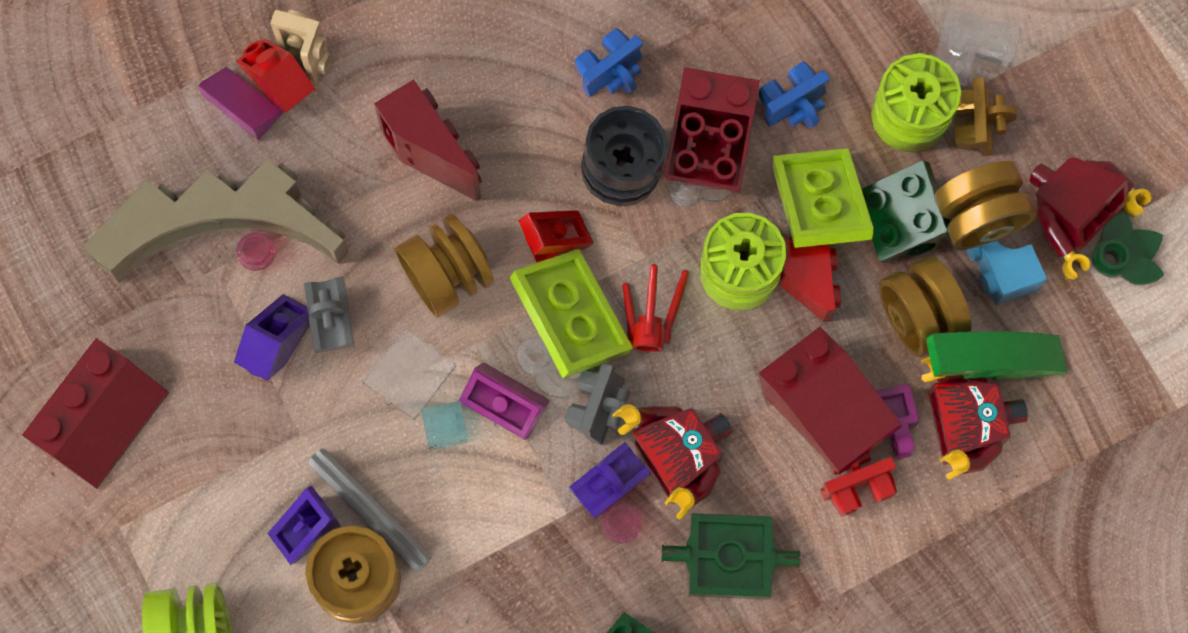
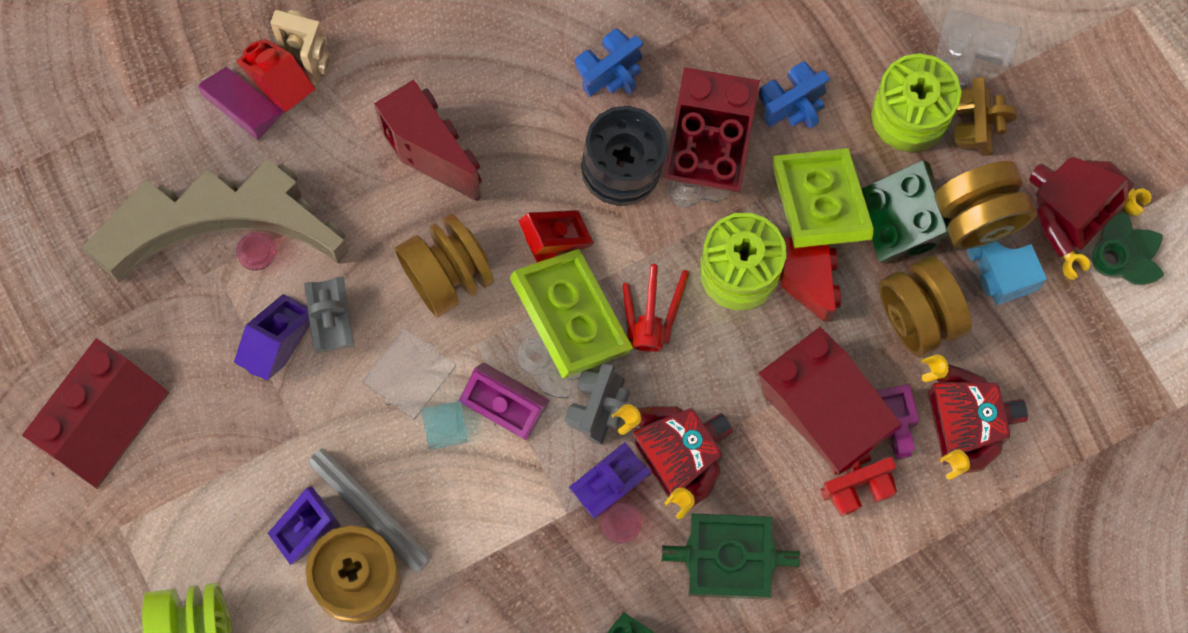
(996, 354): green slope -> none

